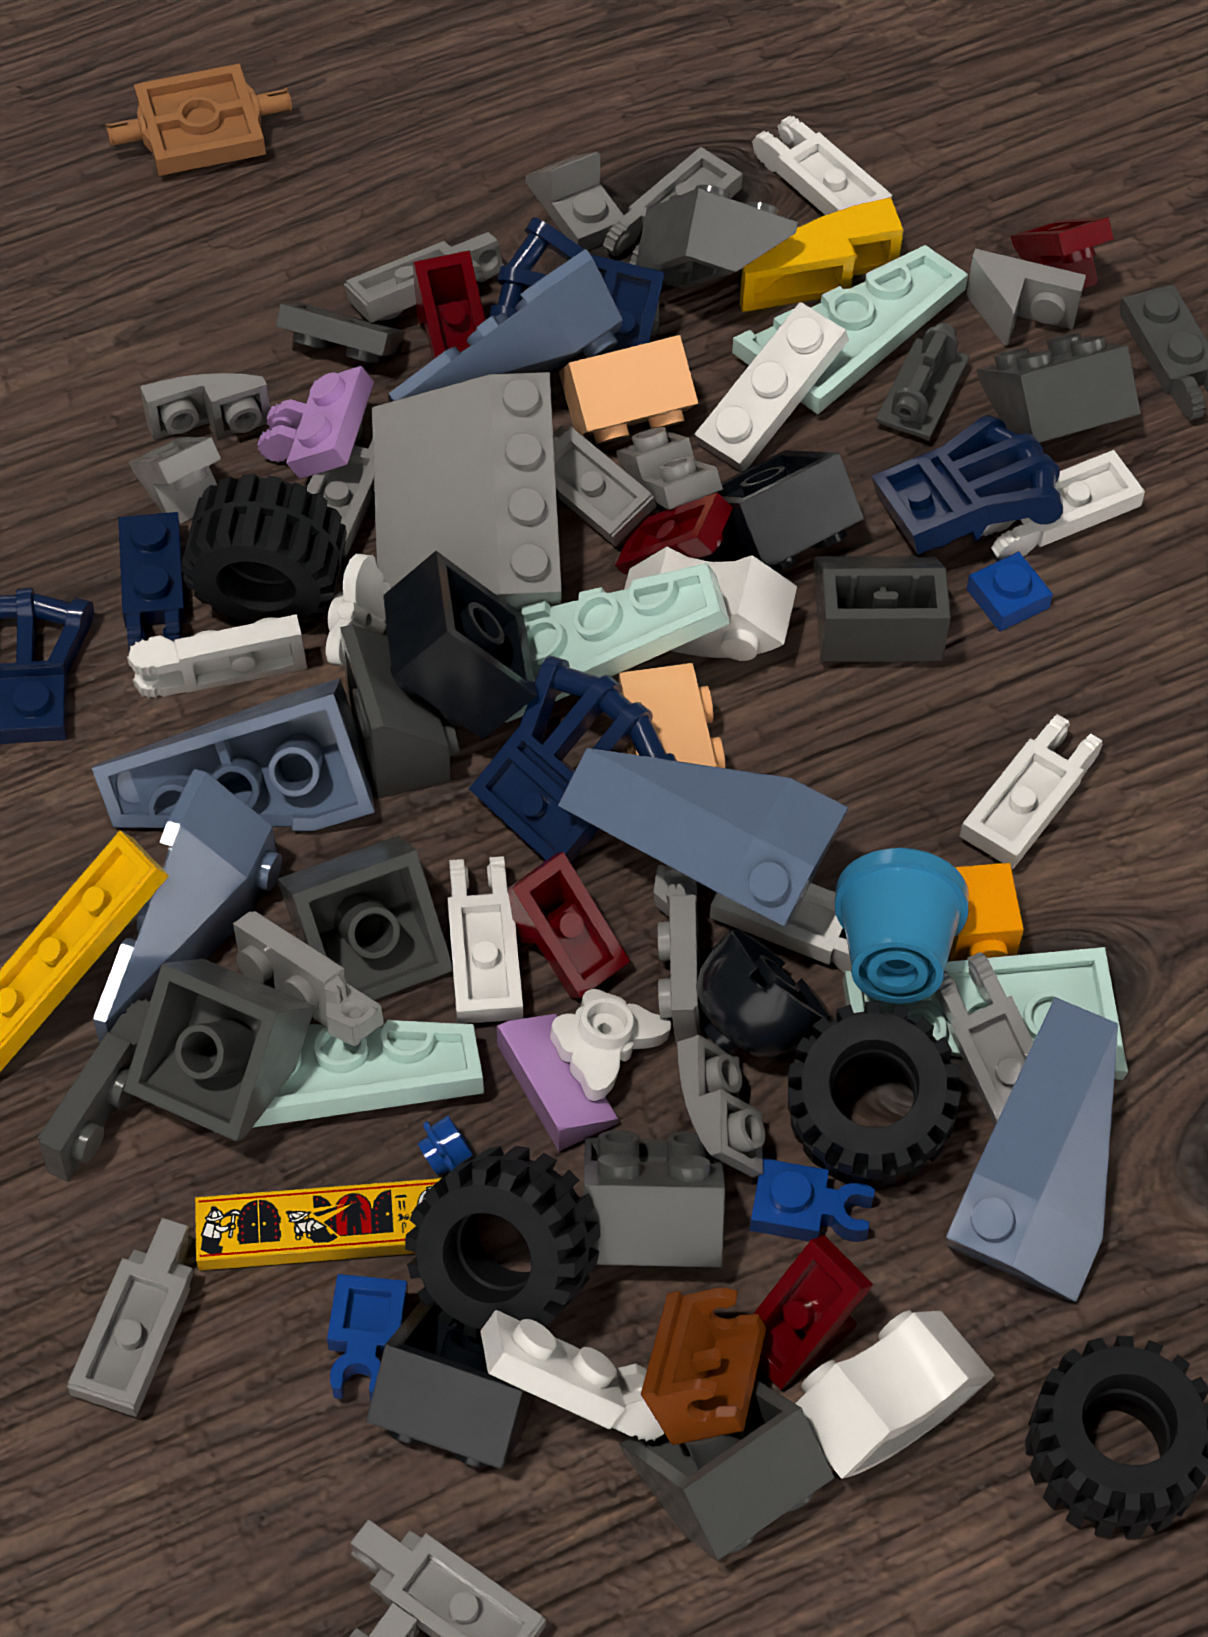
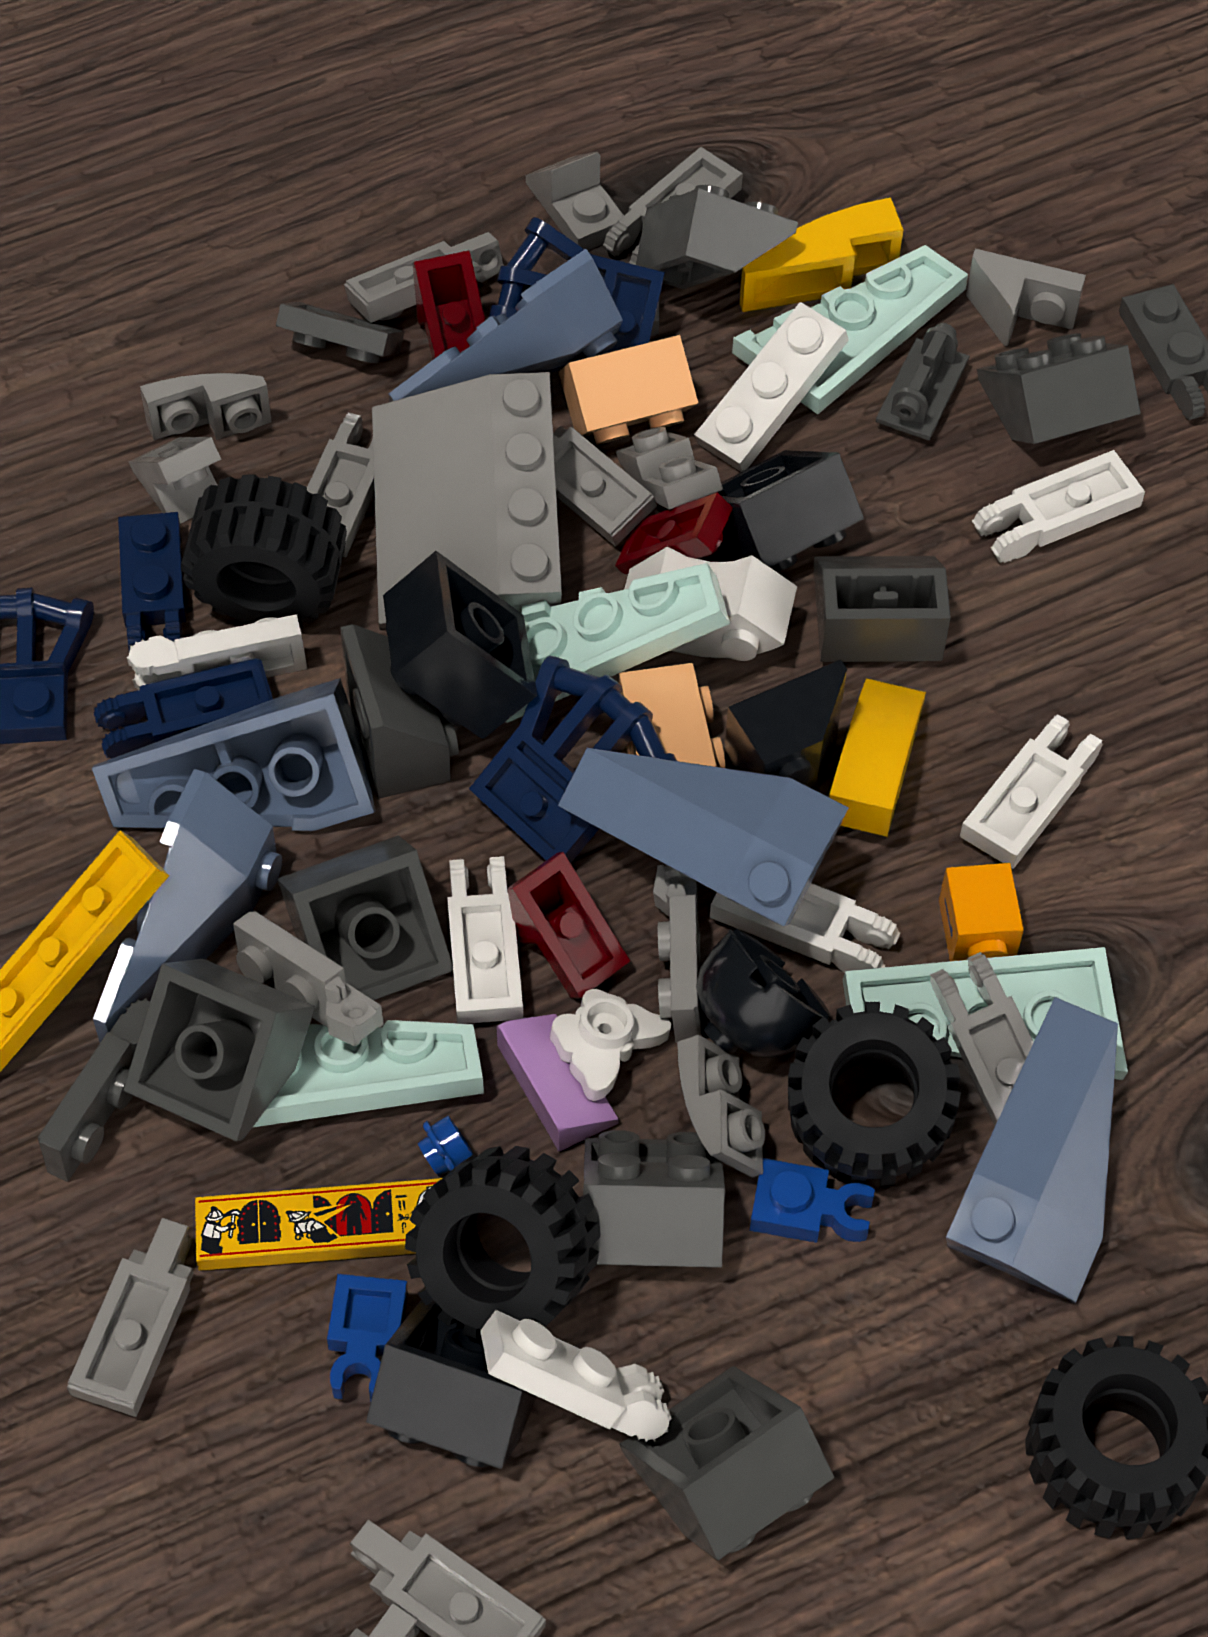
(180, 705): none -> dark blue hinge
(199, 119): medium nougat plate -> none
(324, 429): lavender hinge -> none
(358, 604): white animal -> none
(702, 1366): dark orange hinge -> none
(788, 727): none -> black slope
(809, 1310): dark red slope -> none
(816, 167): white hinge -> none
(876, 755): none -> yellow slope
(891, 1391): white brick -> none
(900, 921): dark azure piece -> none
(971, 485): dark blue plate -> none
(1009, 591): blue plate -> none
(1065, 245): dark red slope -> none

